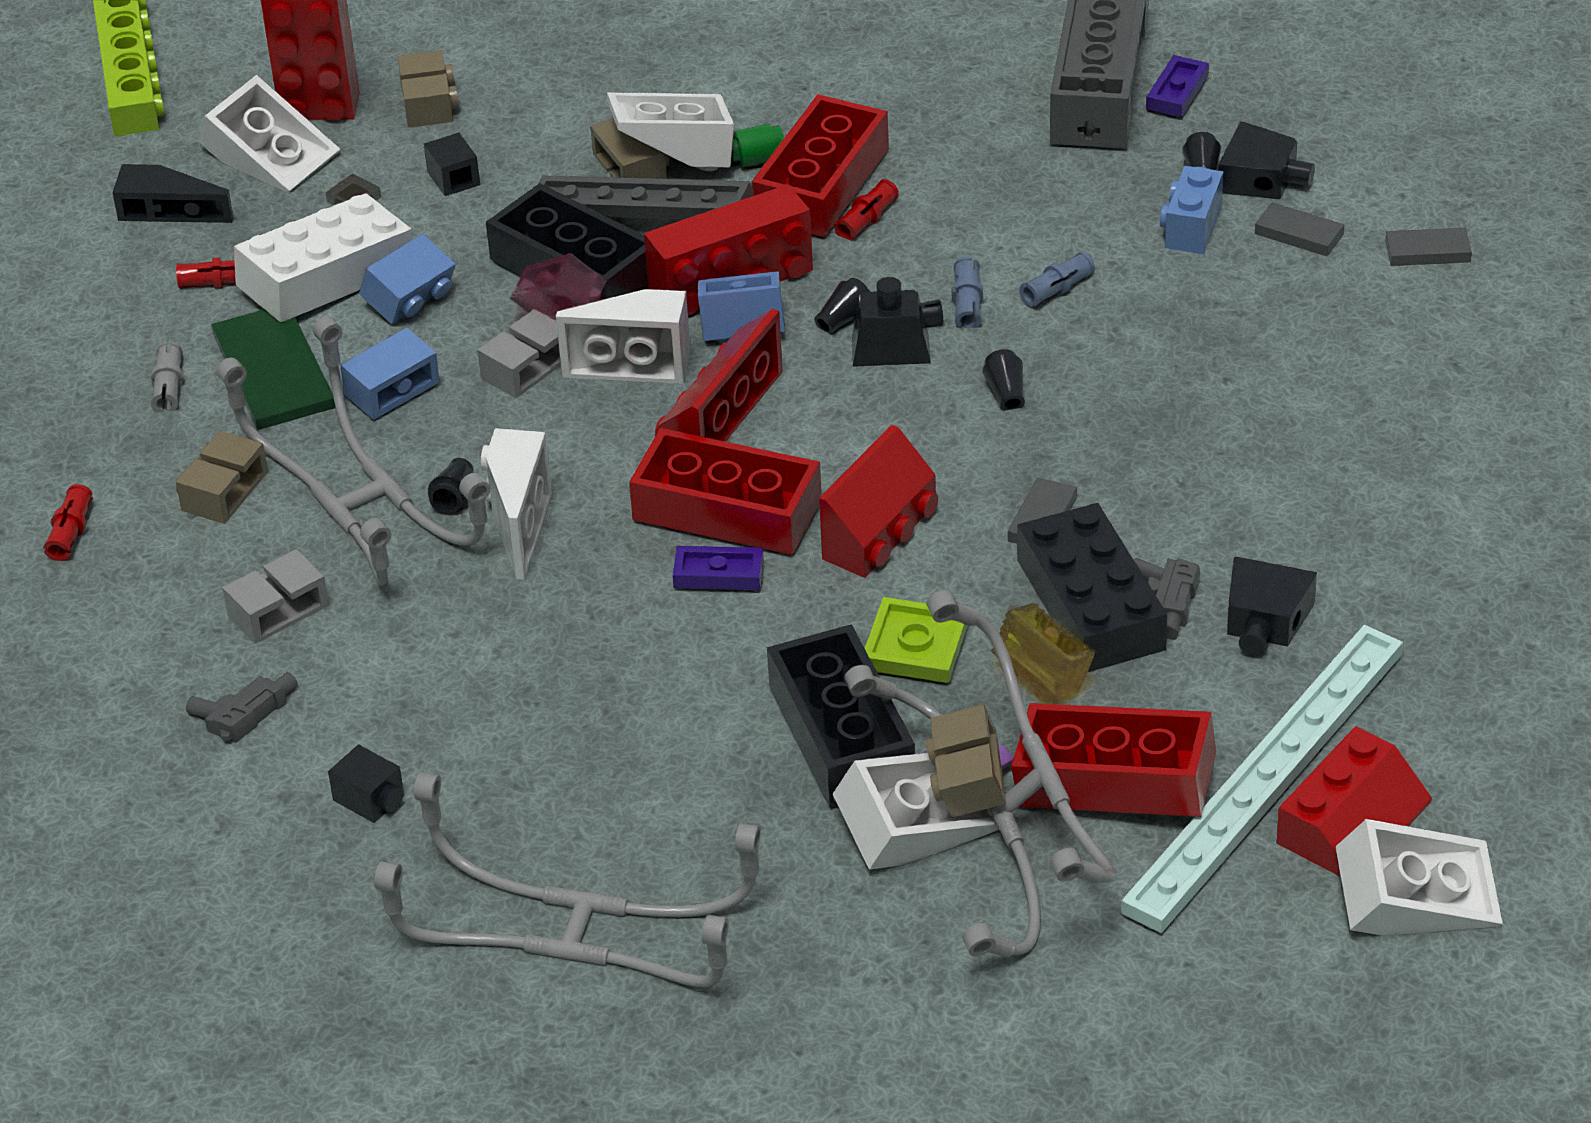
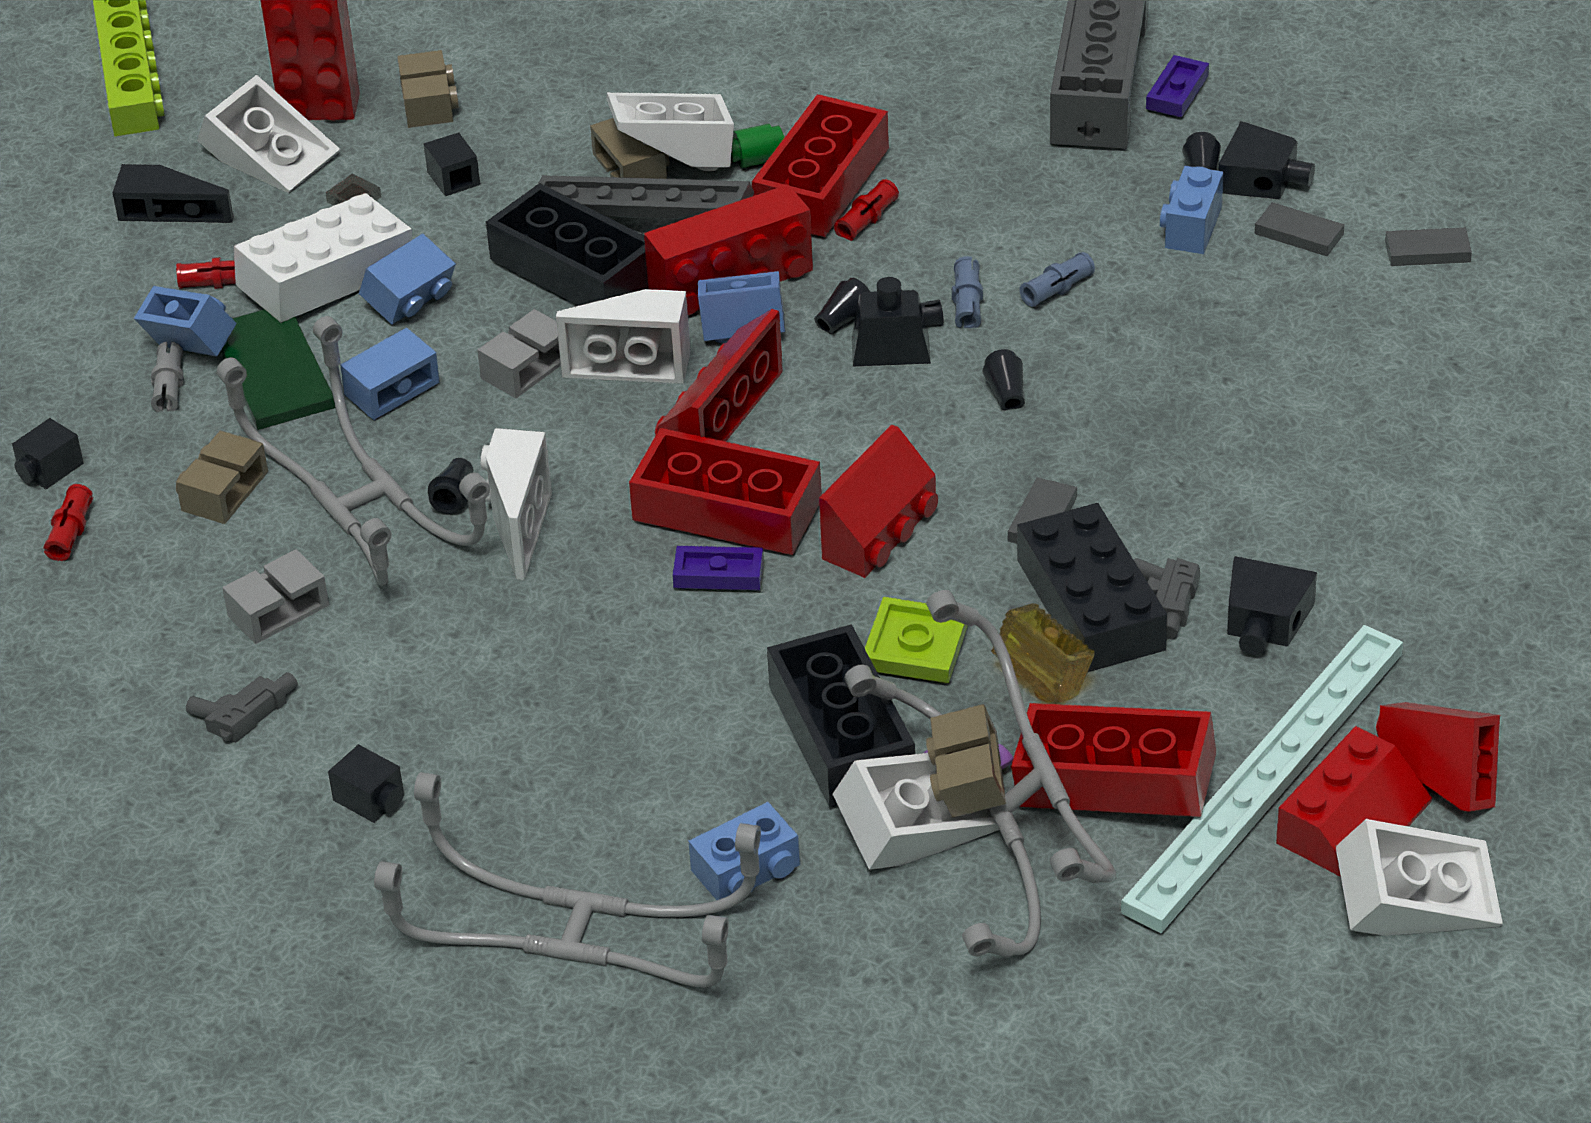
(47, 454): none -> black brick
(186, 318): none -> medium blue brick
(557, 285): clear pink brick -> none
(718, 864): none -> medium blue brick
(1446, 749): none -> red slope

